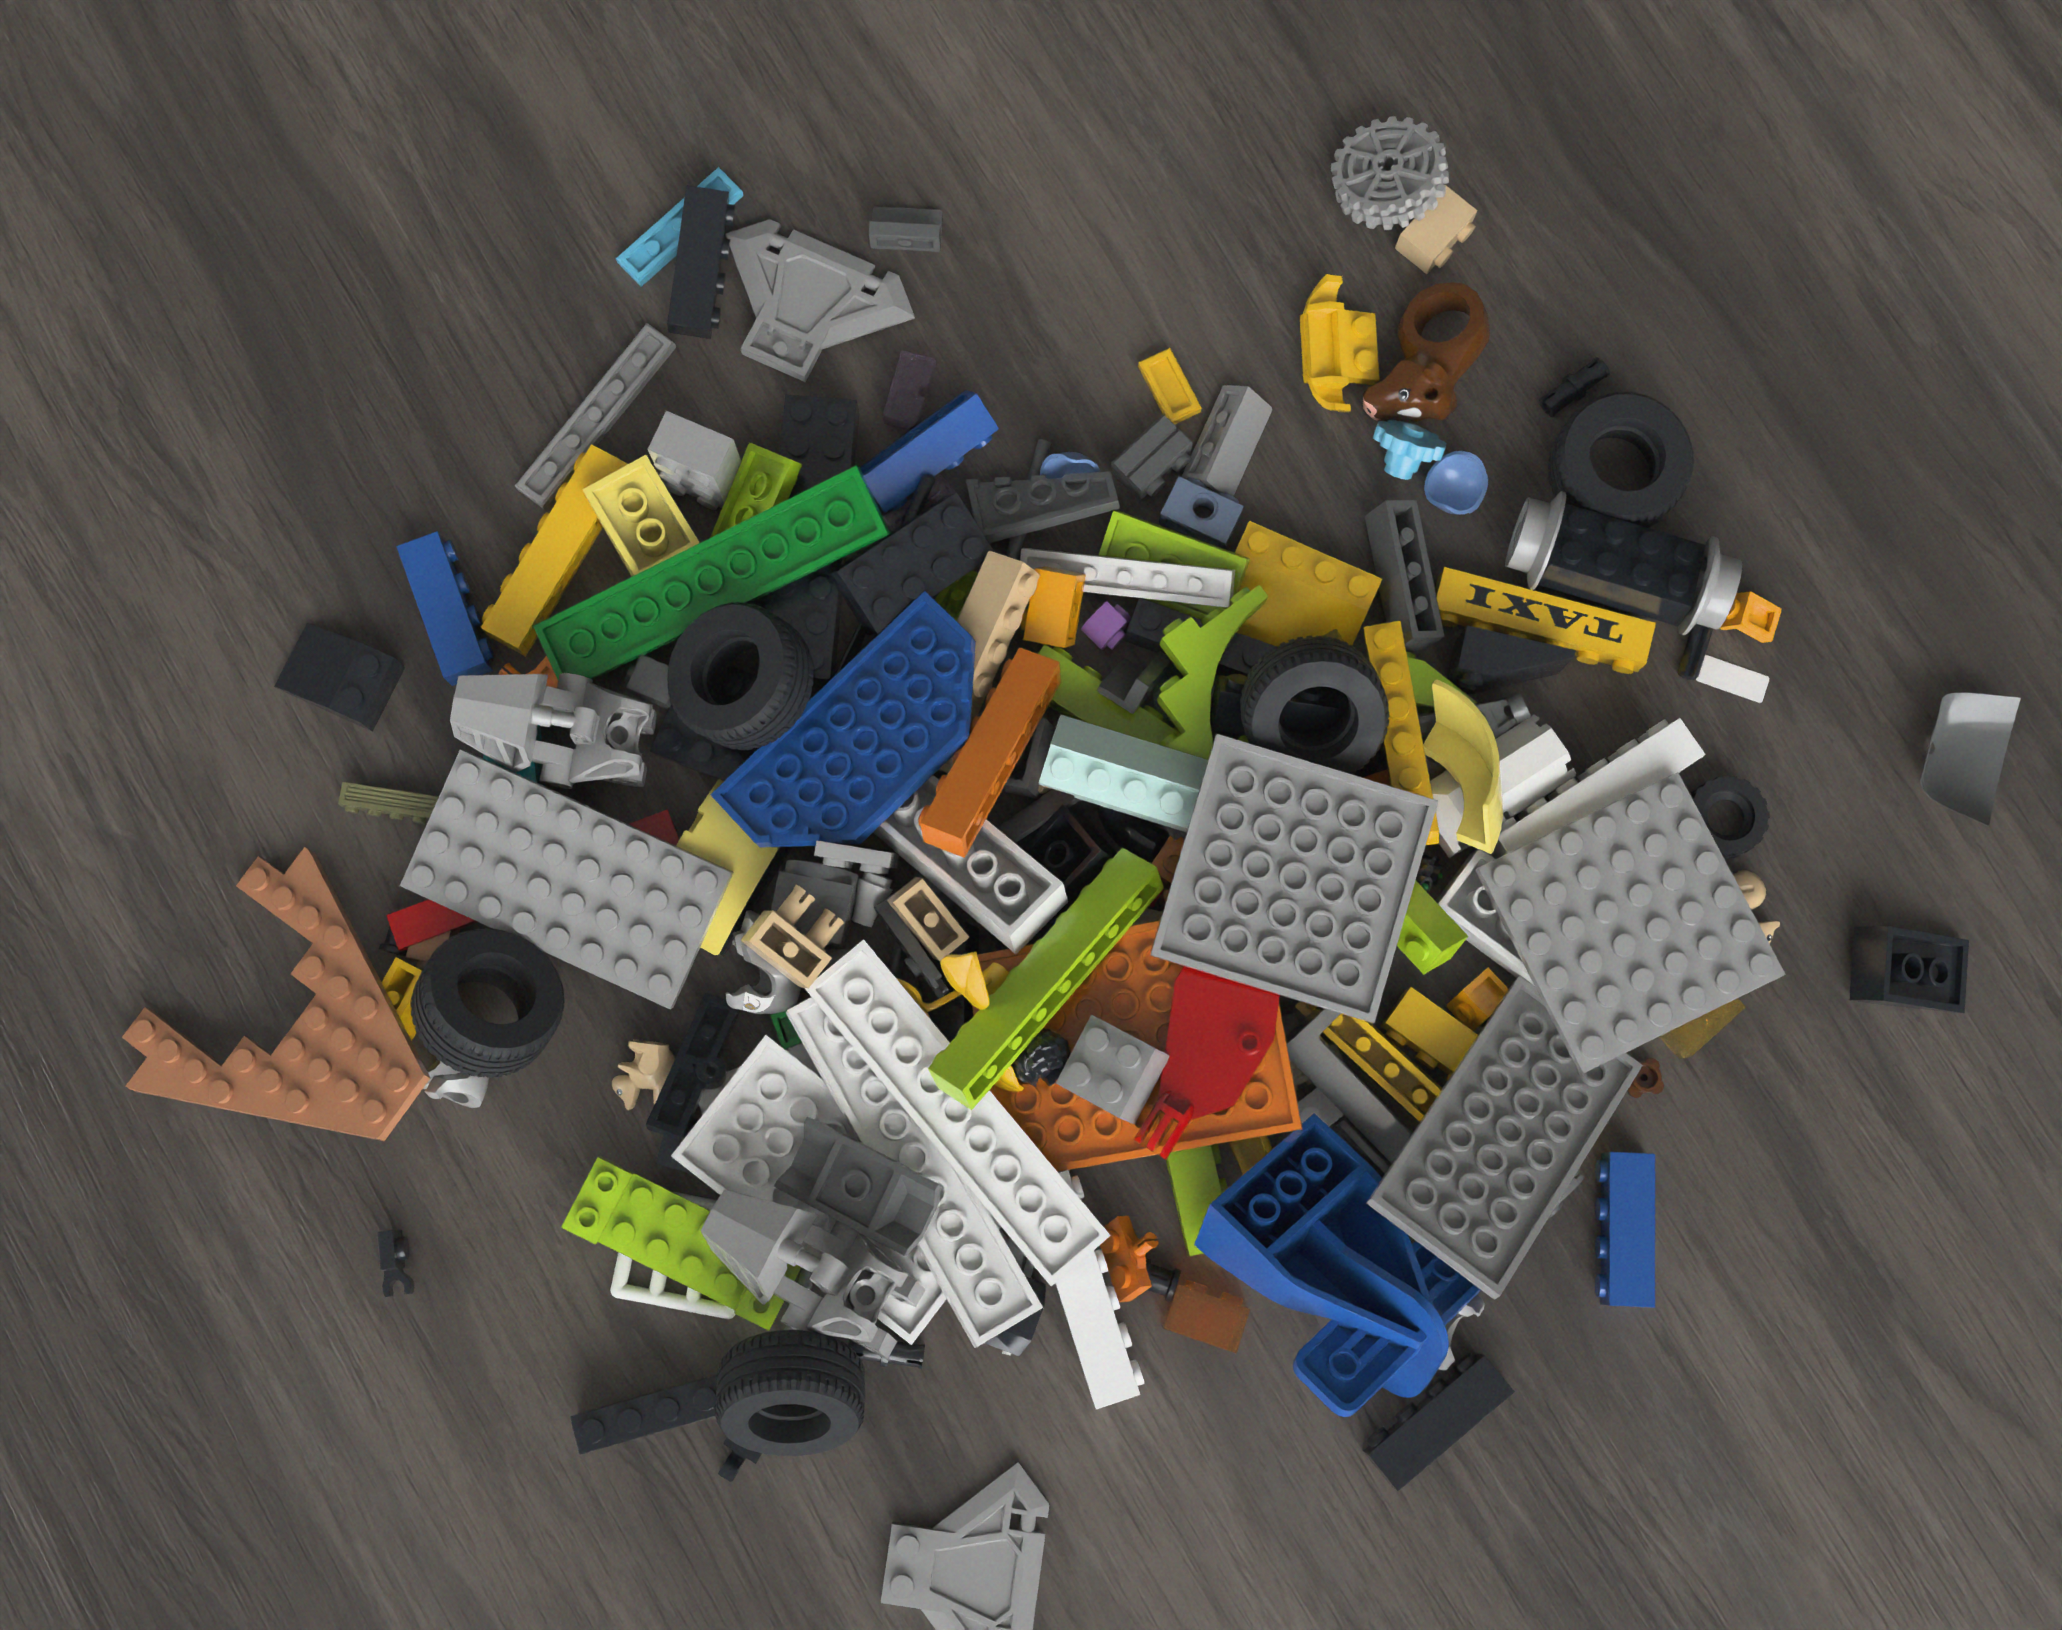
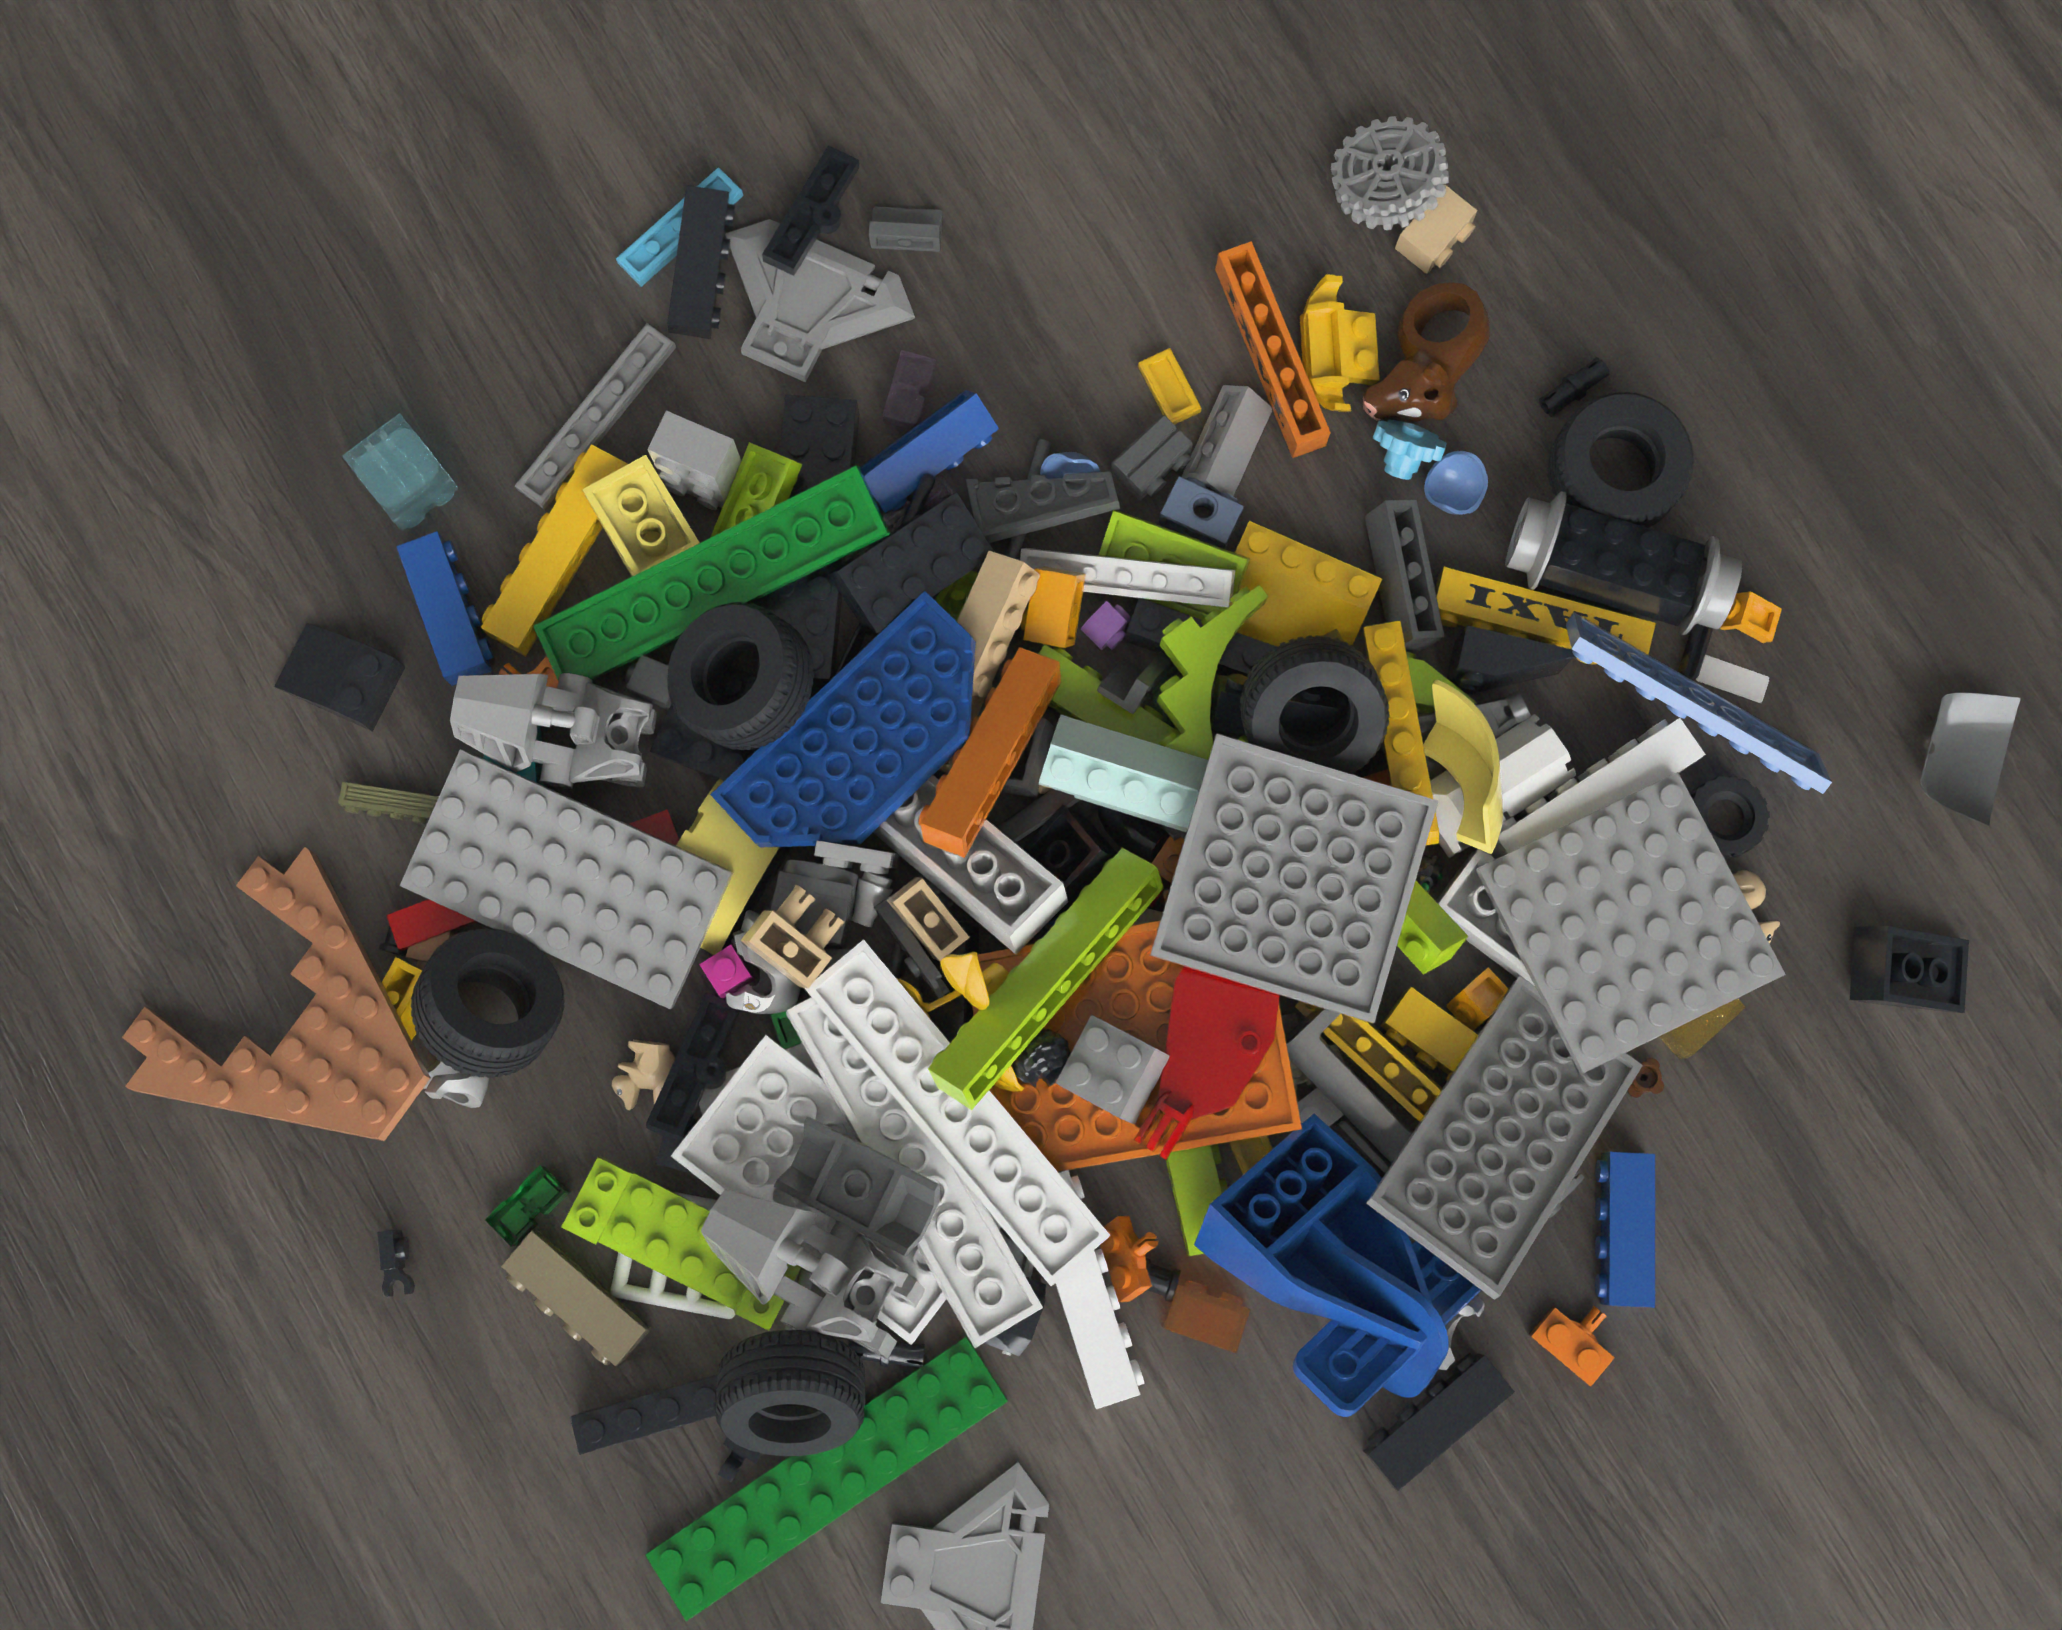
(401, 472): none -> clear light blue brick
(525, 1204): none -> green piece
(575, 1298): none -> dark tan brick
(727, 971): none -> dark pink brick
(812, 211): none -> black hinge
(815, 1489): none -> green plate
(1272, 350): none -> orange brick
(1574, 1343): none -> orange plate
(1690, 699): none -> medium blue plate

